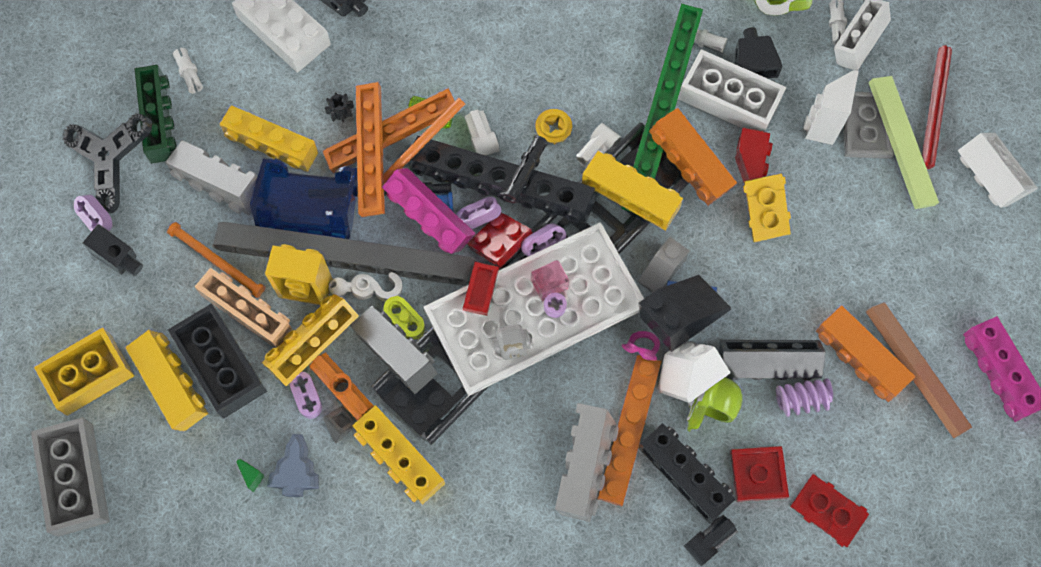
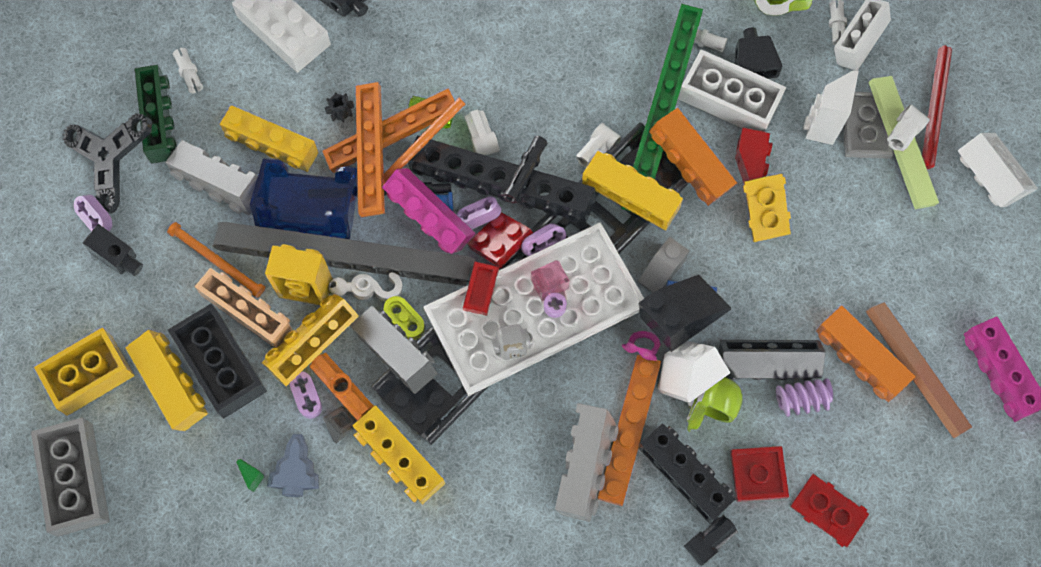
(550, 117): yellow gear -> none
(909, 124): none -> white piece

